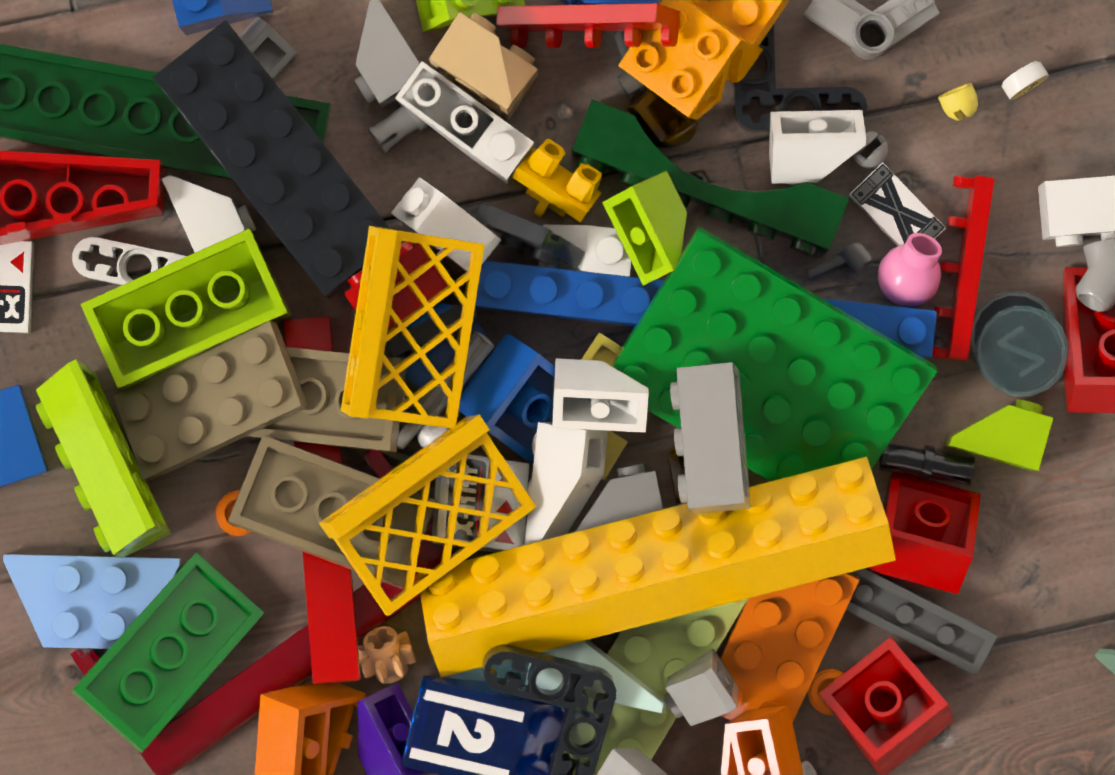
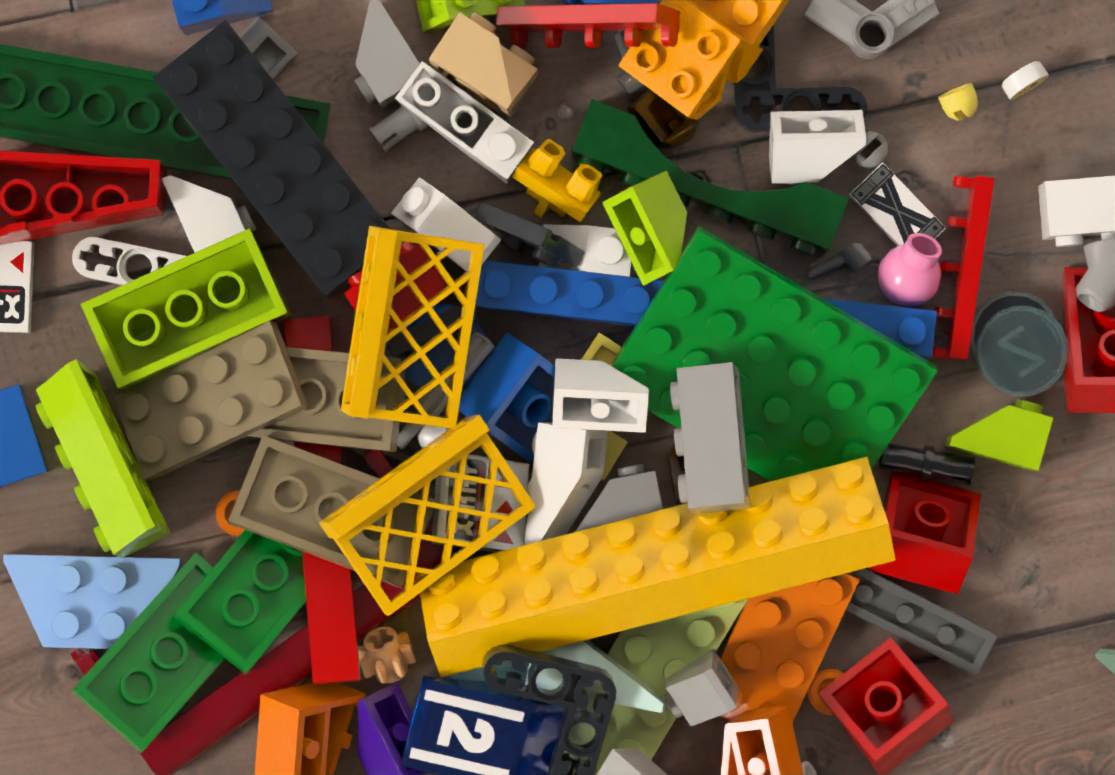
(247, 599): none -> green plate

